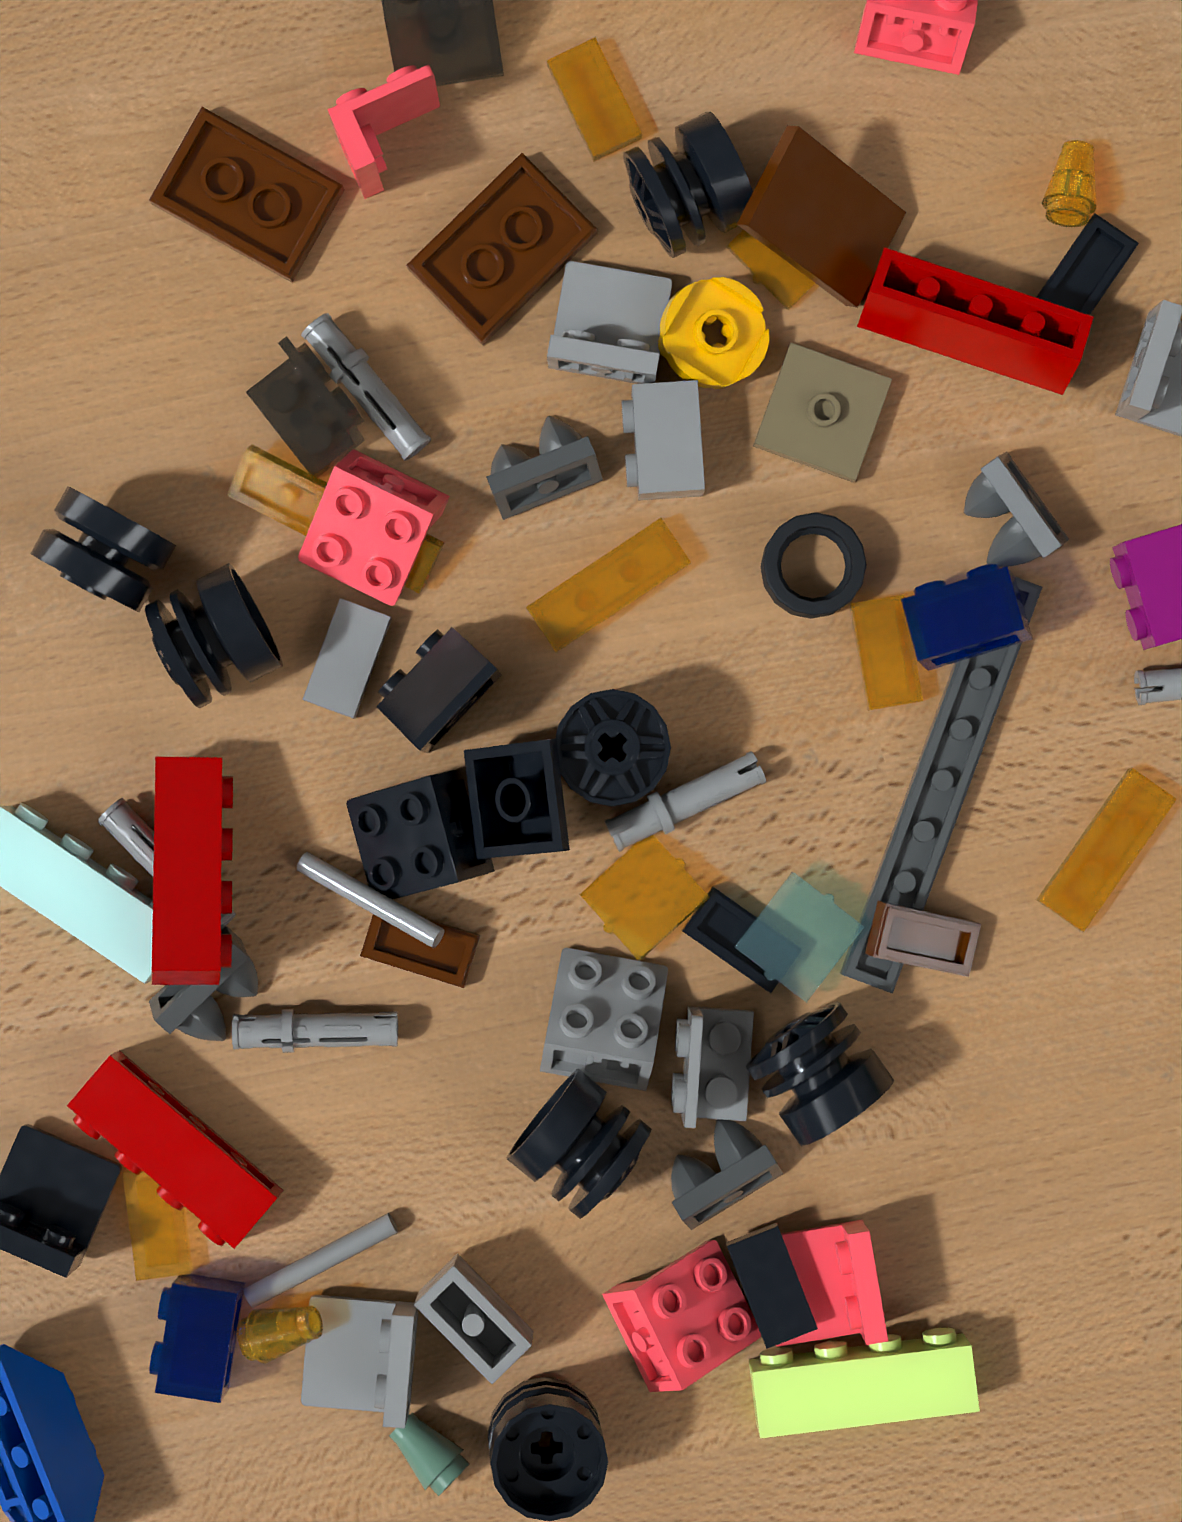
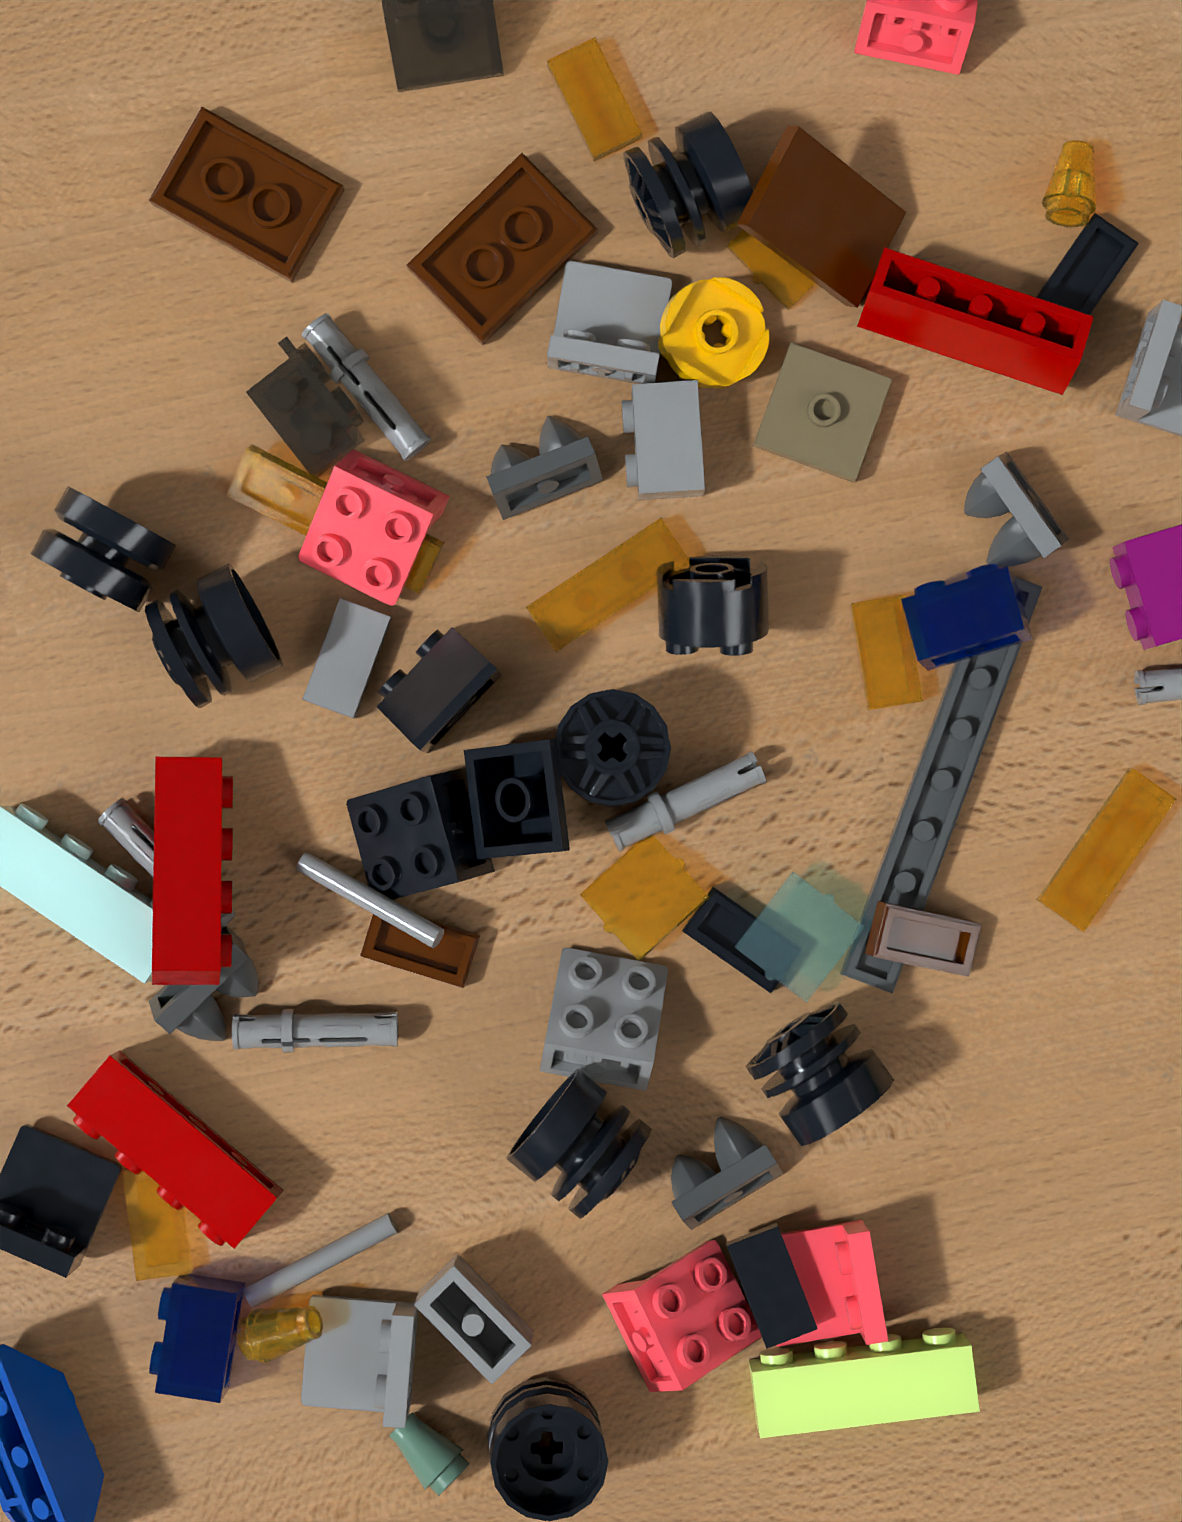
(365, 114): coral bracket -> none
(712, 605): none -> black brick
(715, 1060): light grey bracket -> none
(820, 525): black tyre -> none

